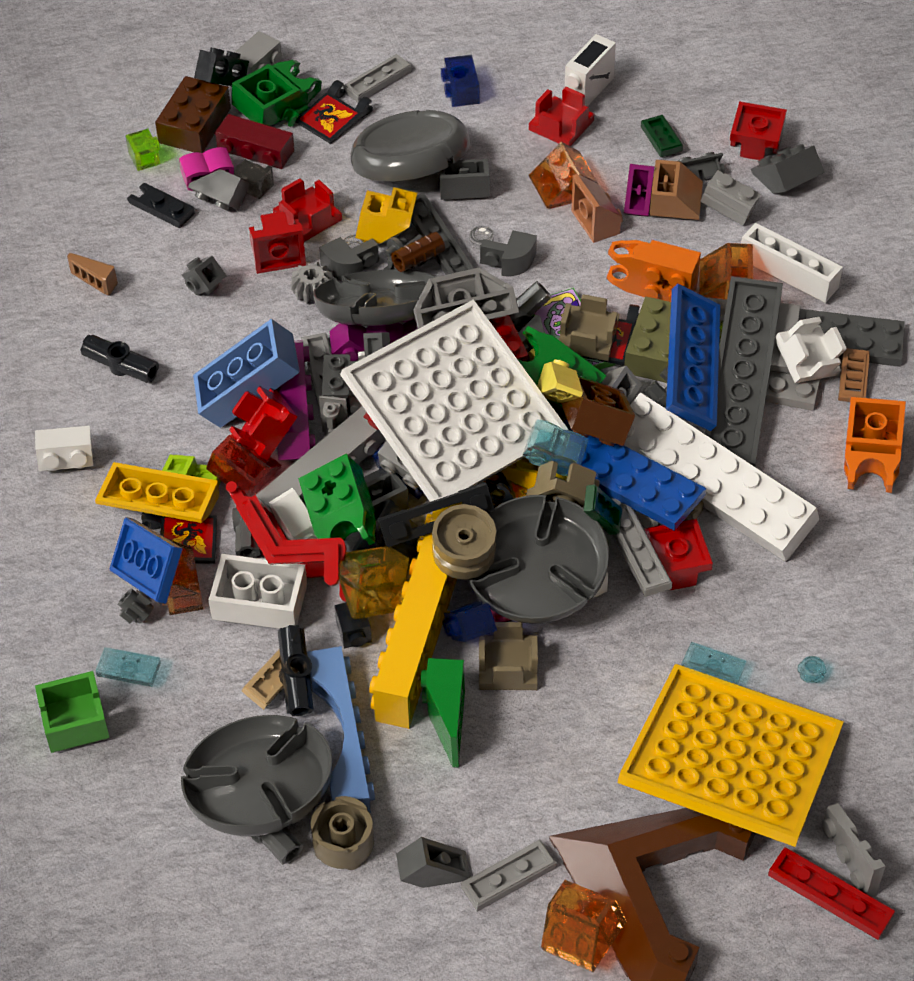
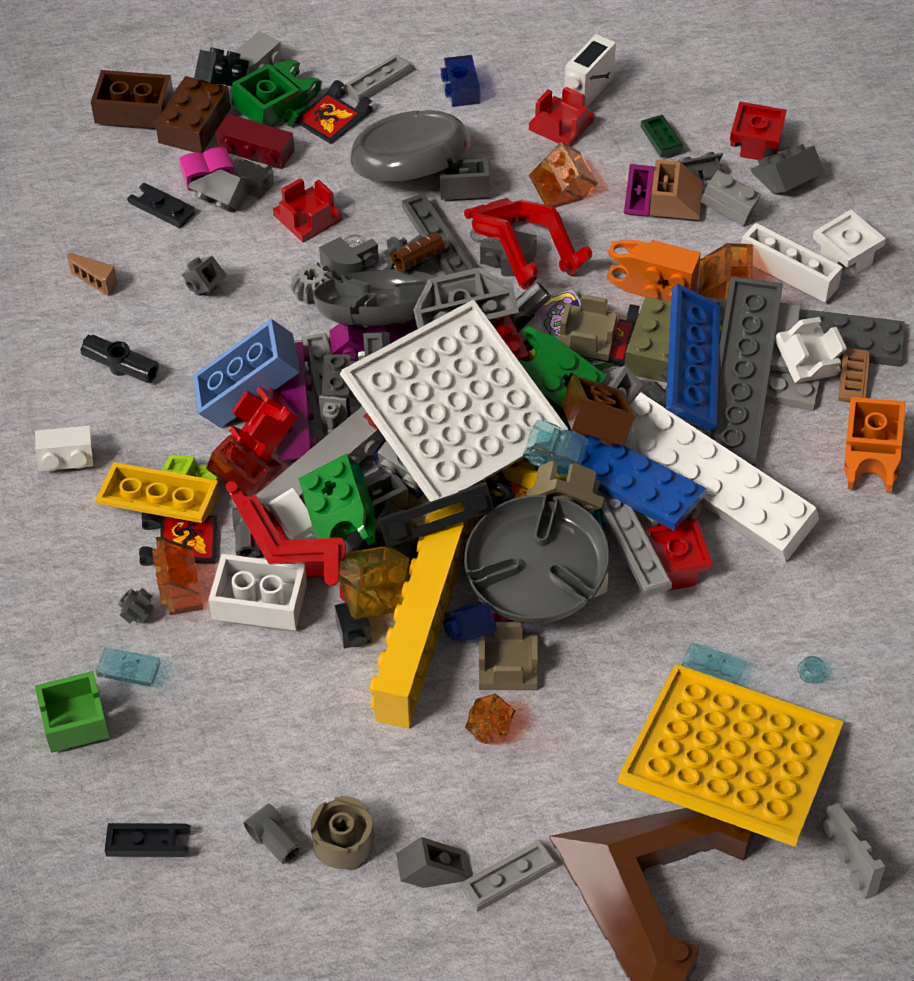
(130, 98): none -> reddish brown brick
(143, 149): clear neon green brick -> none
(145, 559): blue tile -> none
(145, 840): none -> black hinge
(257, 775): dark grey piece -> none
(266, 682): tan plate -> none
(277, 244): red panel -> none
(296, 686): black piece -> none
(331, 684): medium blue arch -> none
(385, 215): yellow piece -> none
(445, 698): green slope -> none
(464, 541): dark tan wheel -> none
(490, 719): none -> clear orange brick
(496, 220): none -> red piece
(559, 382): light yellow slope -> none
(581, 925): clear orange slope -> none
(594, 209): nougat slope -> none
(602, 509): dark green plate -> none
(831, 893): red plate -> none
(849, 242): none -> white panel

